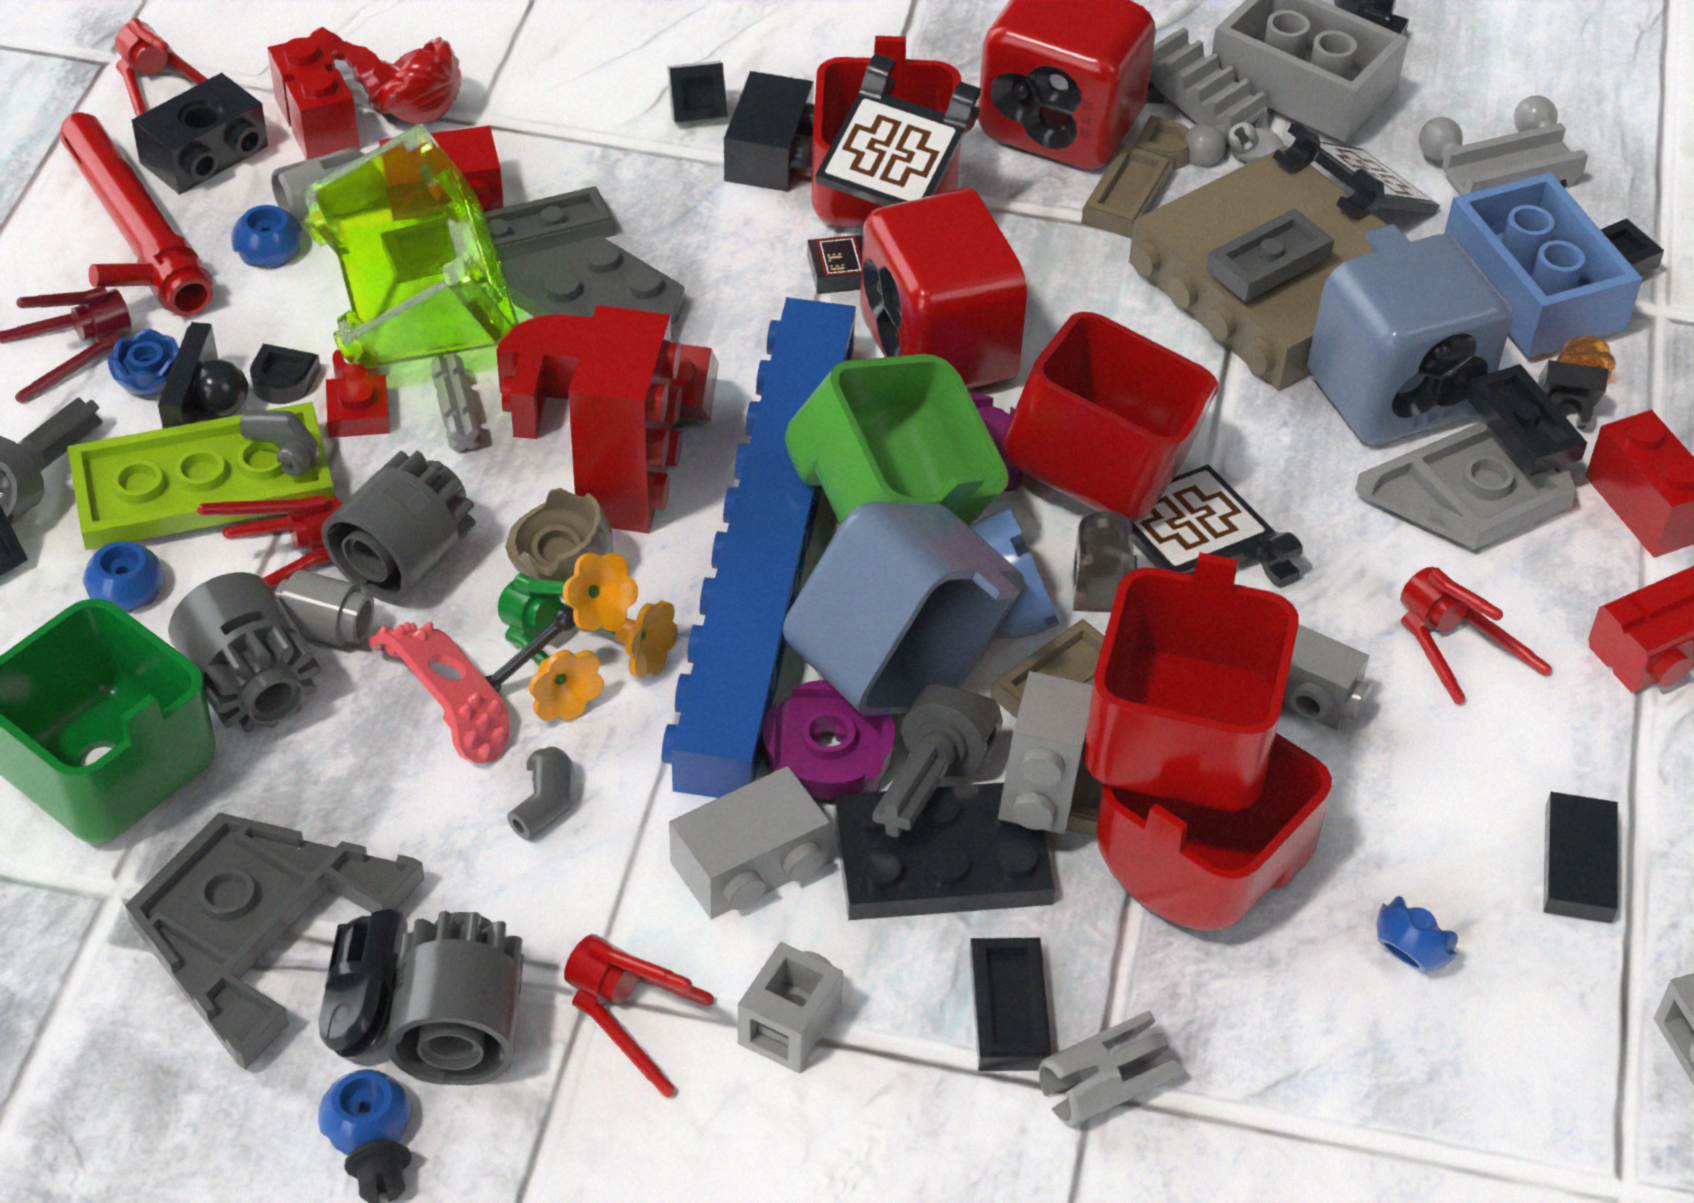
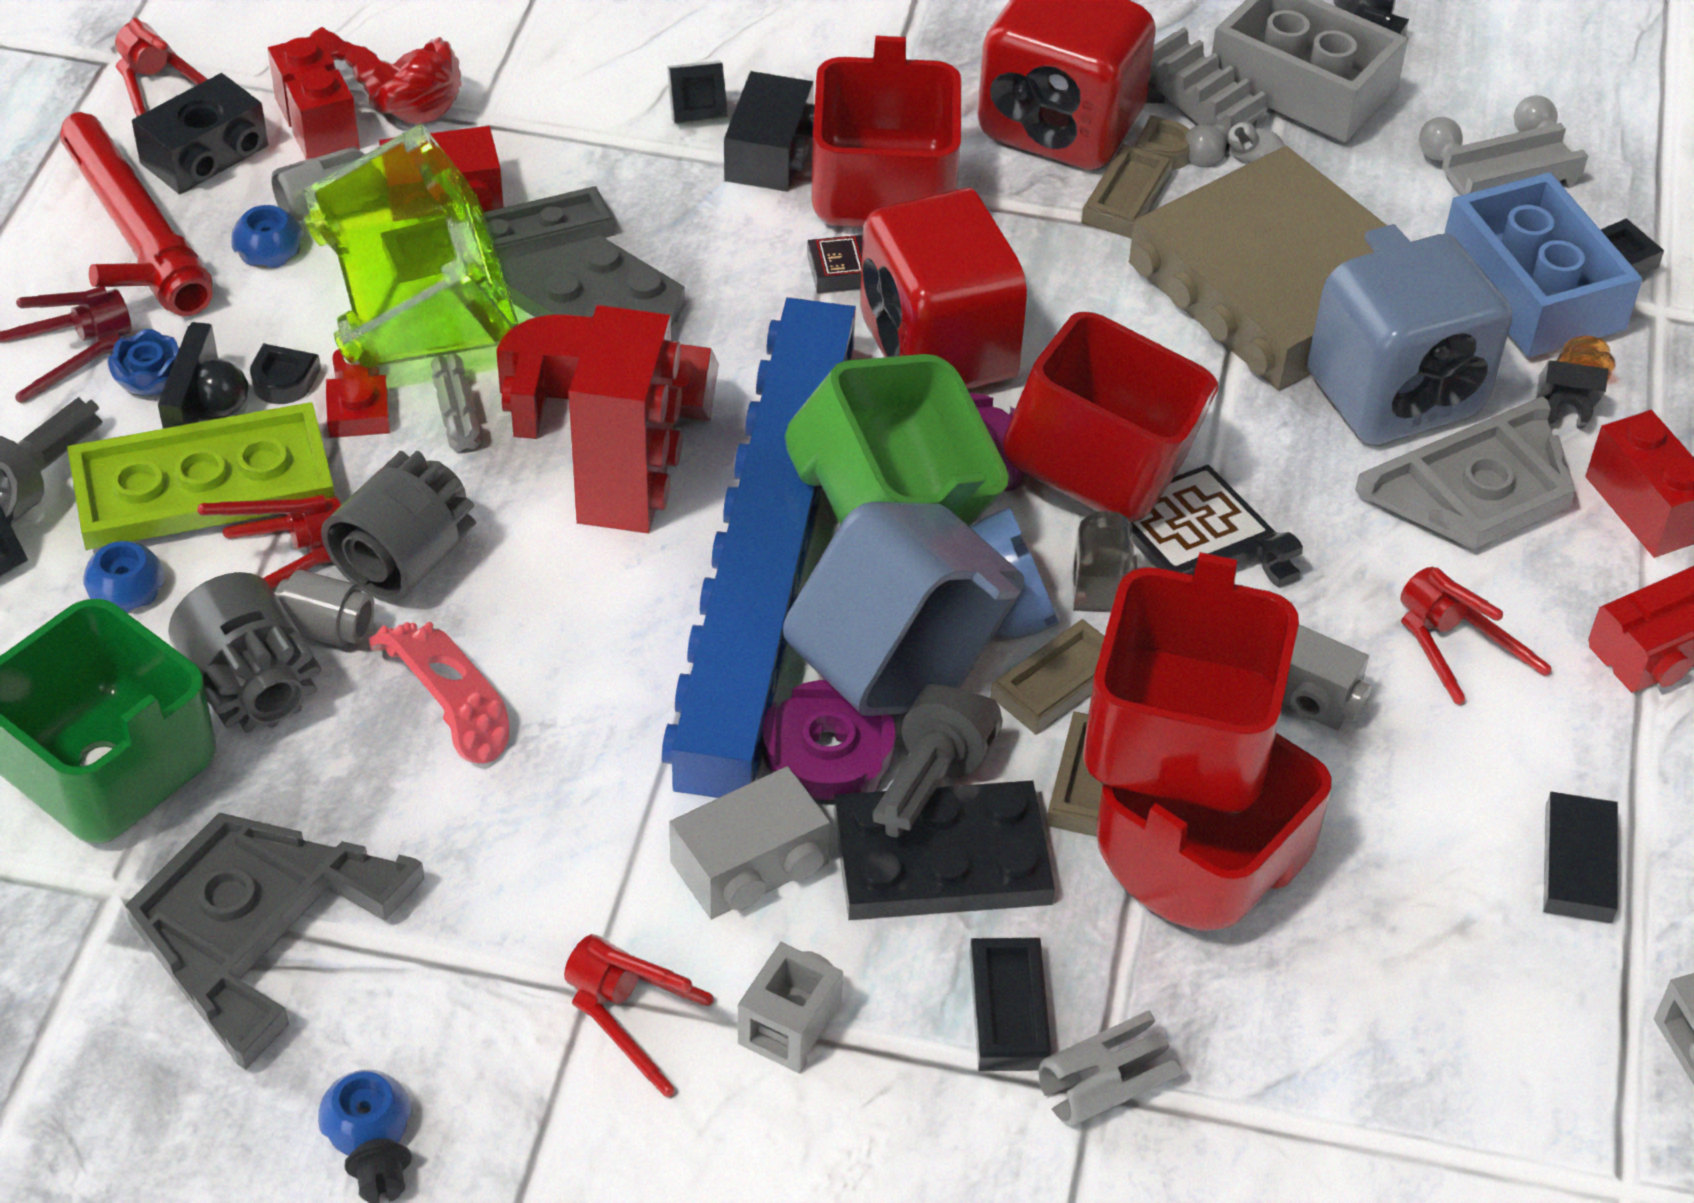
(297, 445): dark grey arm -> none
(361, 983): black arm -> none
(456, 1000): dark grey gear -> none
(552, 792): dark grey arm -> none
(556, 534): dark tan hair -> none
(562, 622): black hinge -> none
(599, 601): light orange plant -> none
(894, 147): flag -> none
(1046, 753): light grey brick -> none
(1270, 254): dark grey plate -> none
(1370, 179): black flag -> none
(1415, 936): blue plate -> none
(1526, 419): black plate -> none

